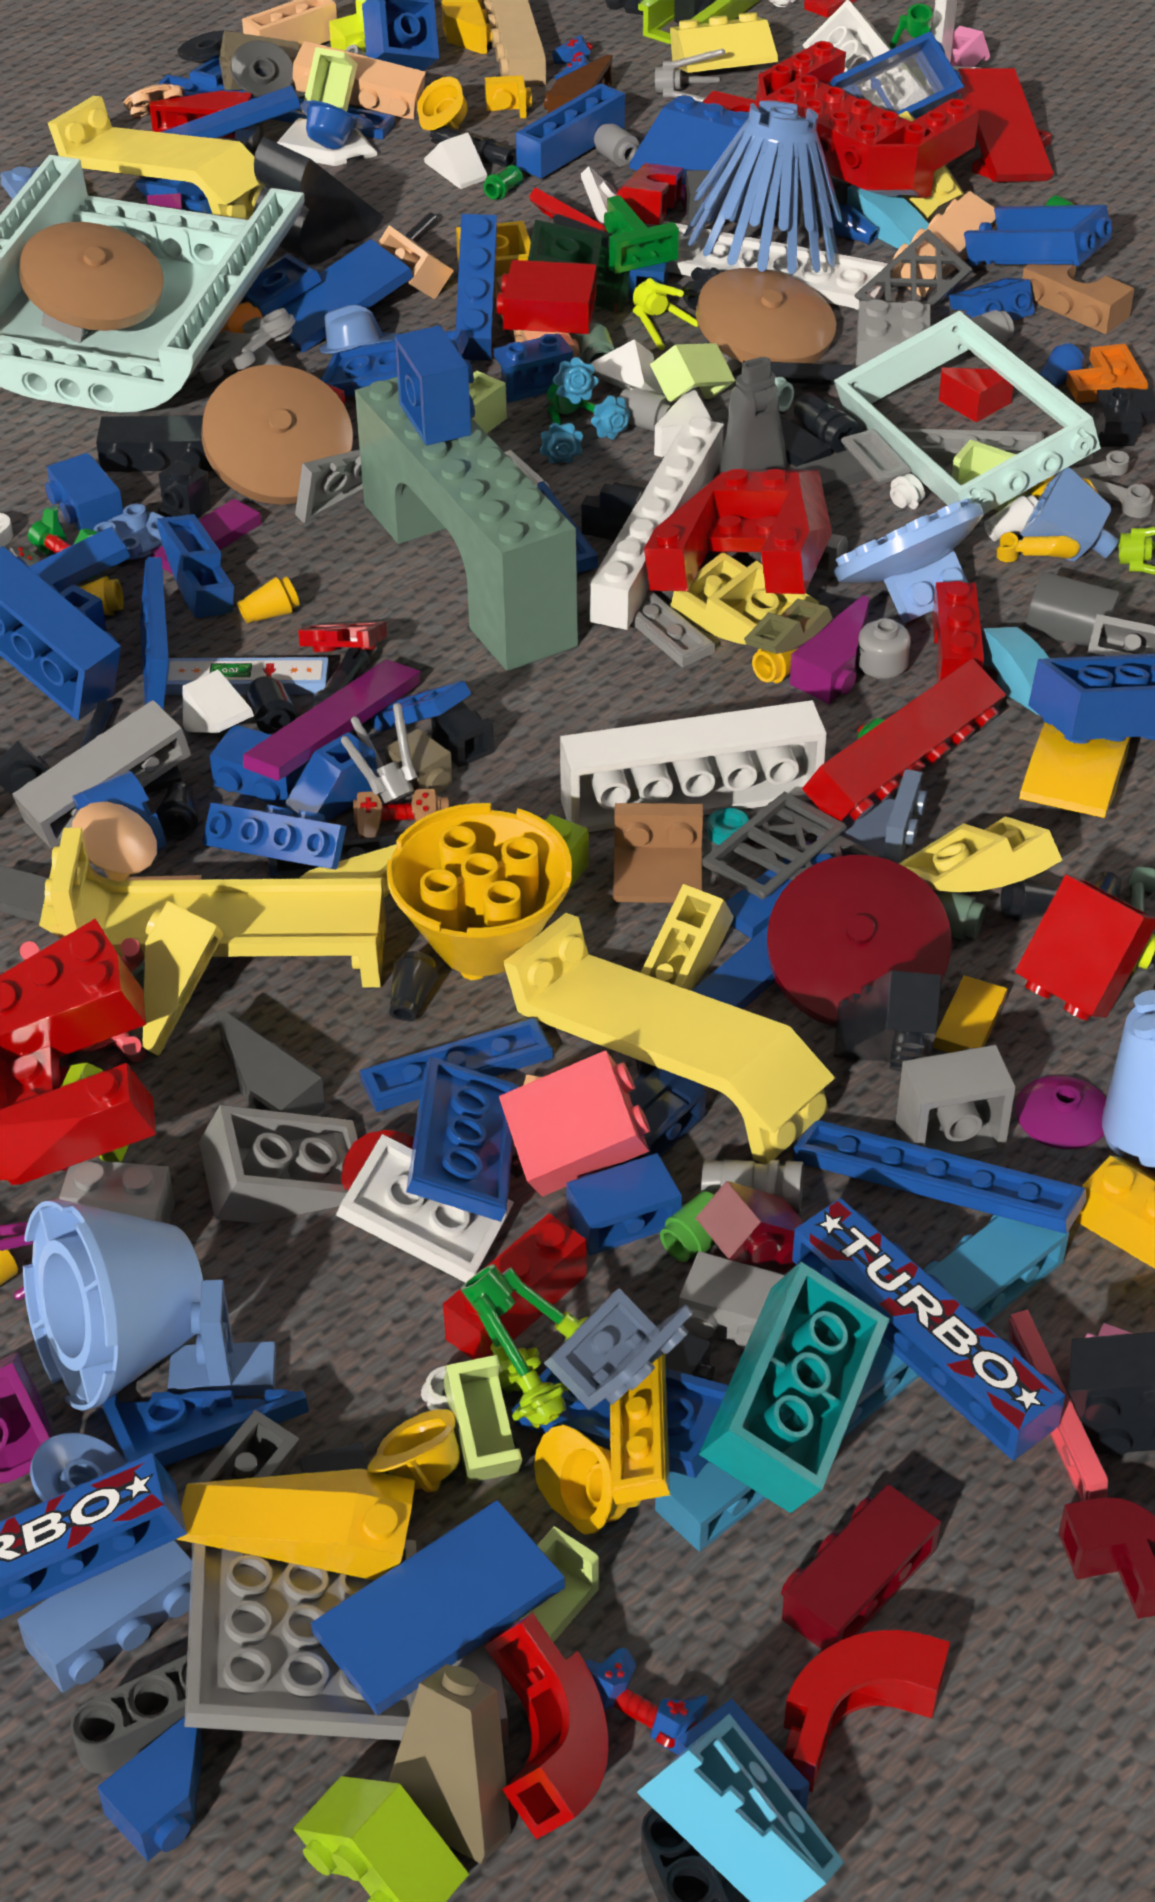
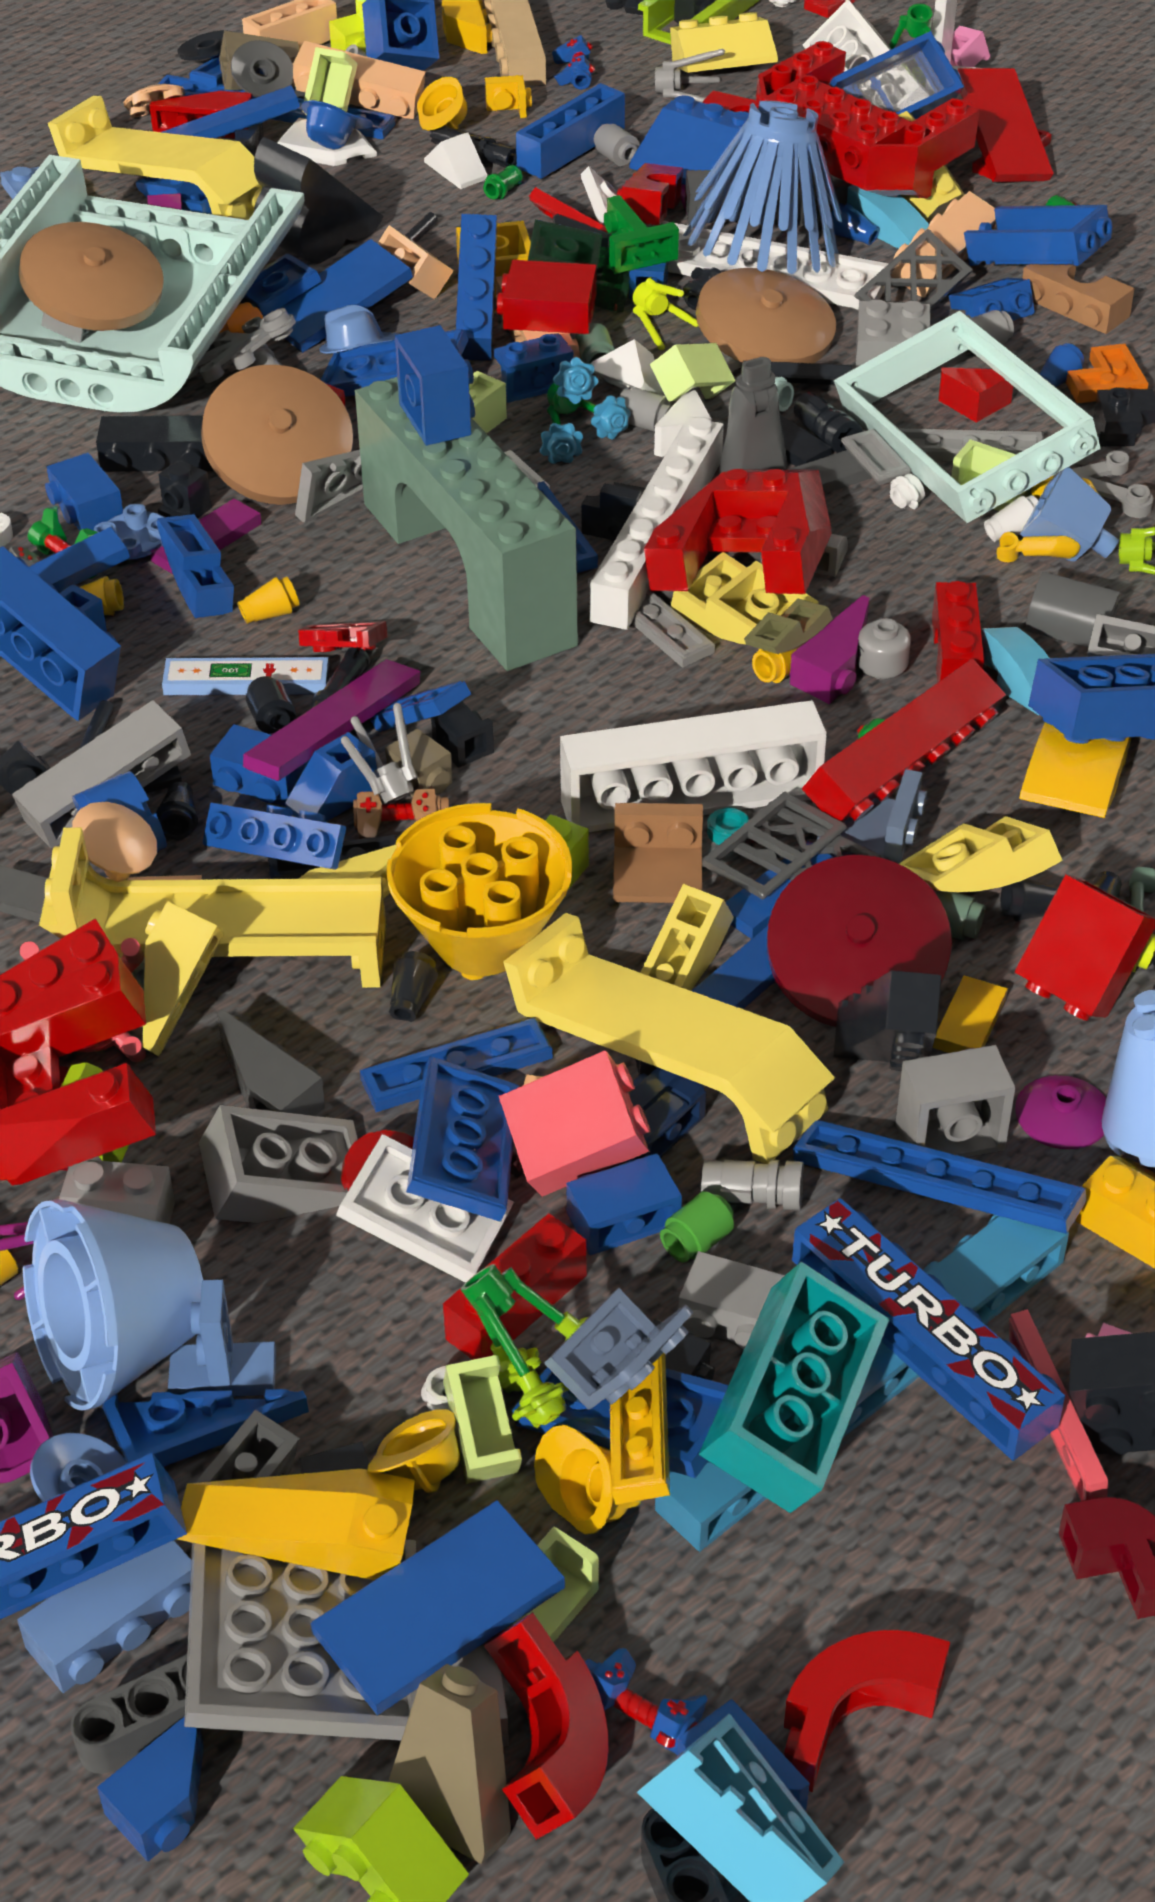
(154, 633): blue tile -> none
(212, 704): white slope -> none
(578, 82): reddish brown slope -> none
(751, 1226): dark red brick -> none
(859, 1568): dark red brick -> none
(914, 558): light blue bracket -> none

